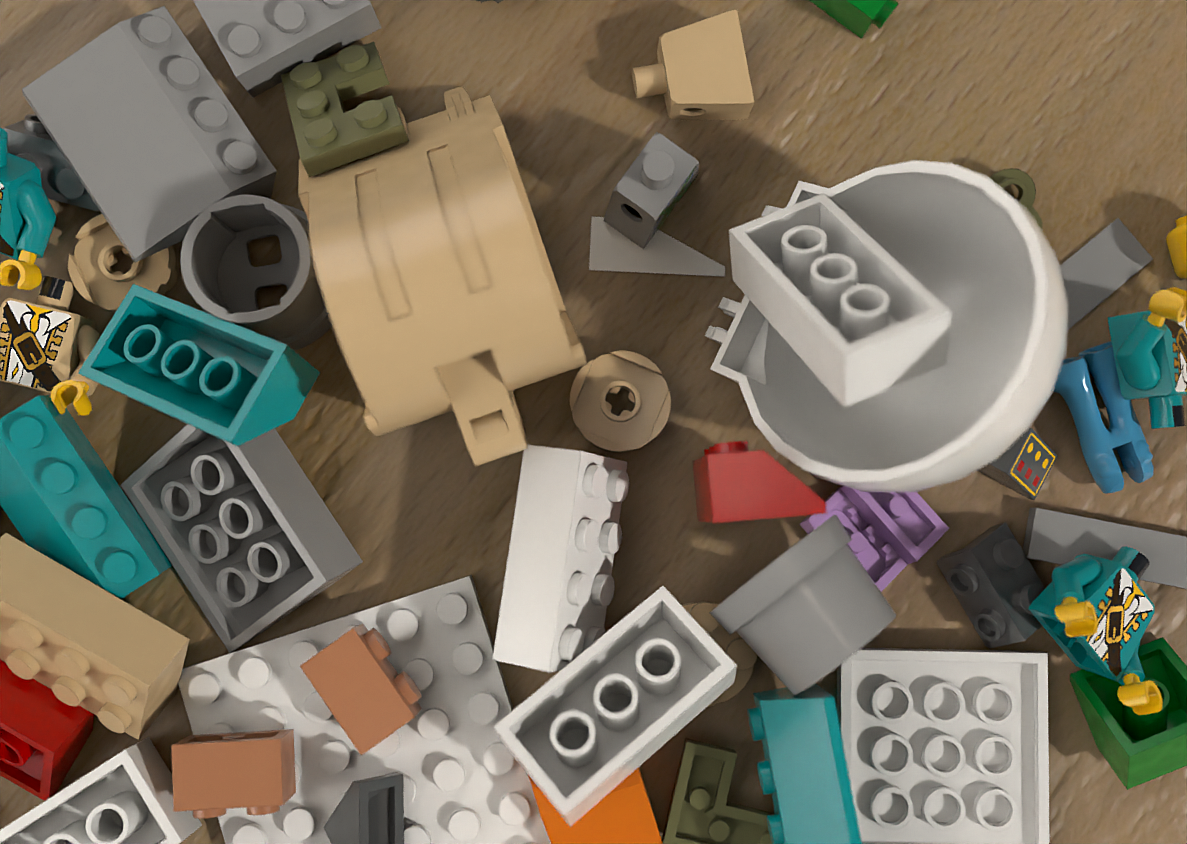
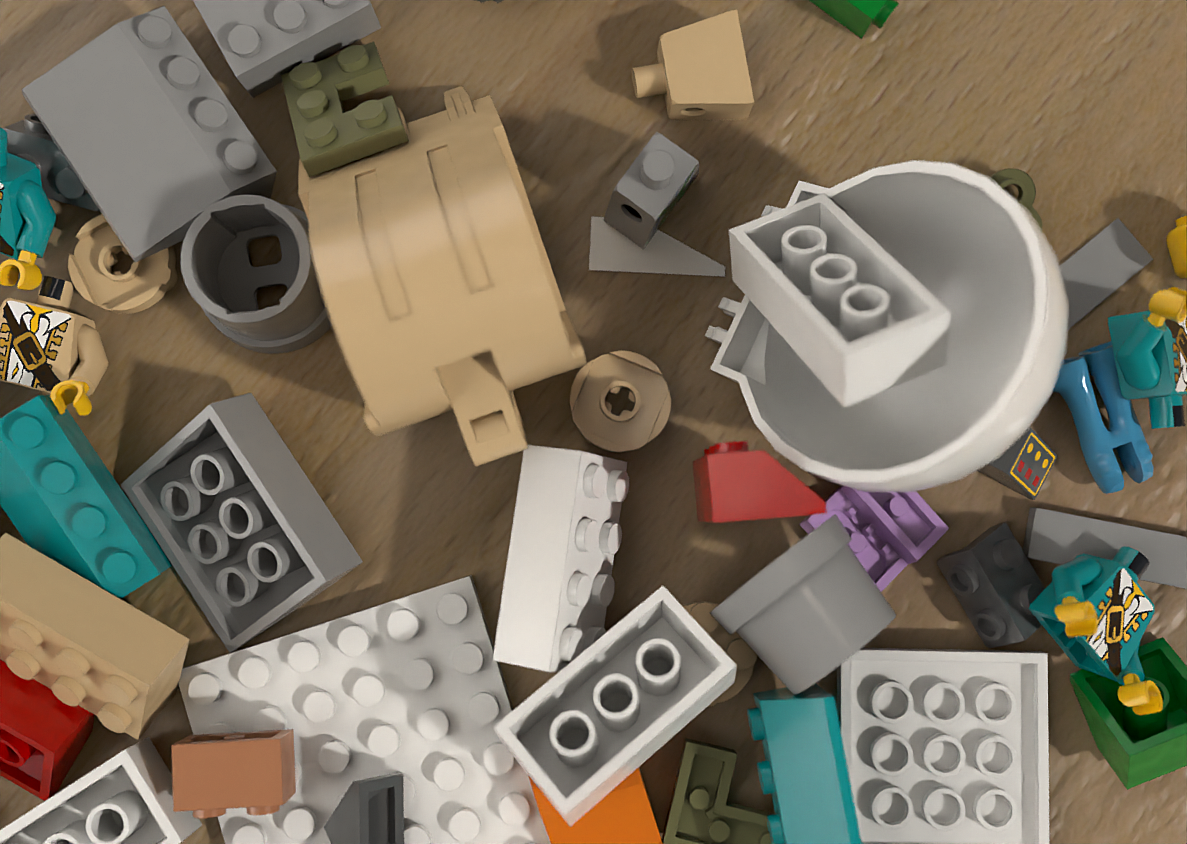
(199, 368): teal slope -> none
(363, 687): nougat brick -> none

